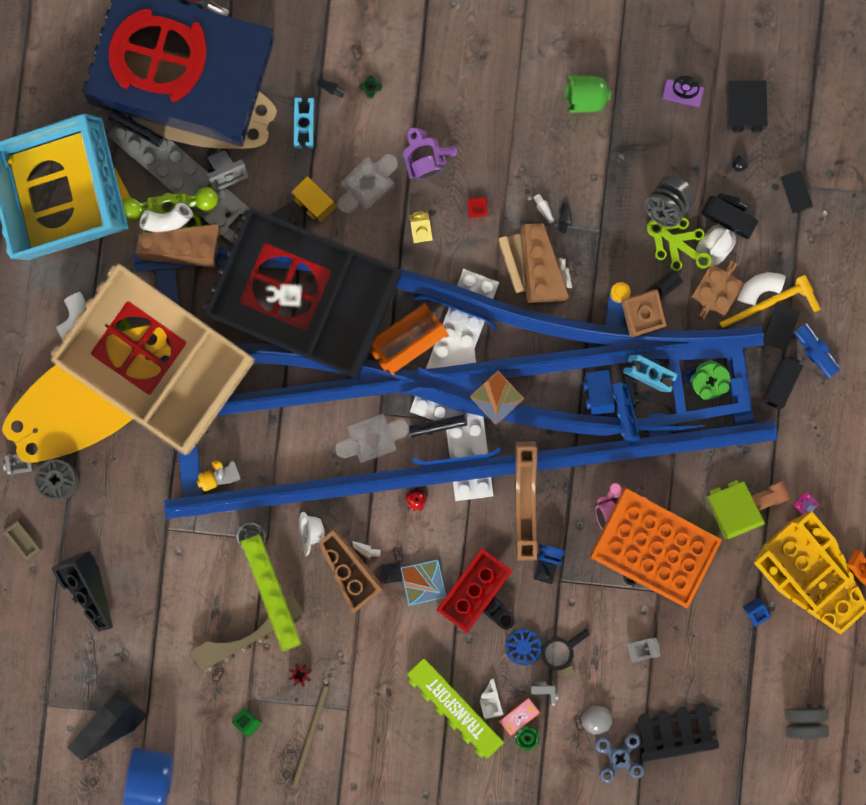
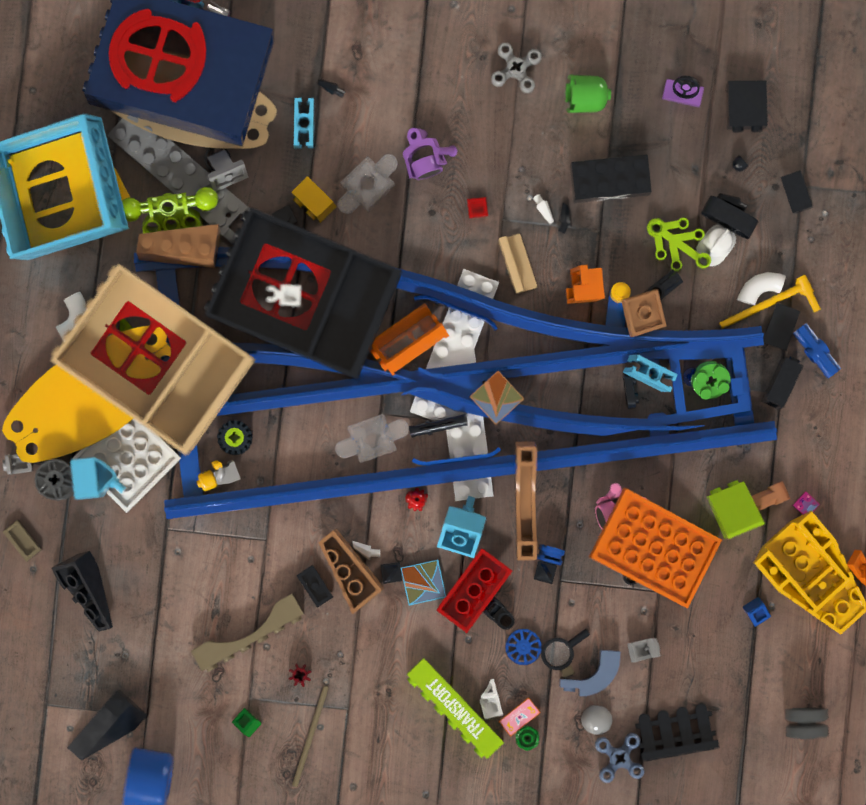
(93, 478): none -> medium azure piece
(129, 124): black pin -> none
(136, 457): none -> white plate
(168, 221): white cylinder -> none
(241, 439): none -> black wheel
(249, 530): light grey hair -> none
(271, 592): lime brick -> none
(310, 530): white piece -> none
(315, 586): none -> black plate
(375, 86): dark green plate -> none
(420, 227): light yellow bracket -> none
(462, 529): none -> medium azure piece
(522, 62): none -> light grey gear
(540, 267): medium nougat wedge -> none
(542, 688): light grey bracket -> none
(564, 272): white bar -> none
(586, 285): none -> orange plate
(599, 392): blue brick -> none
(603, 676): none -> sand blue arch
(610, 178): none -> black brick
(626, 412): blue plate -> none
(669, 201): dark grey wheel -> none
(717, 290): medium nougat plate -> none

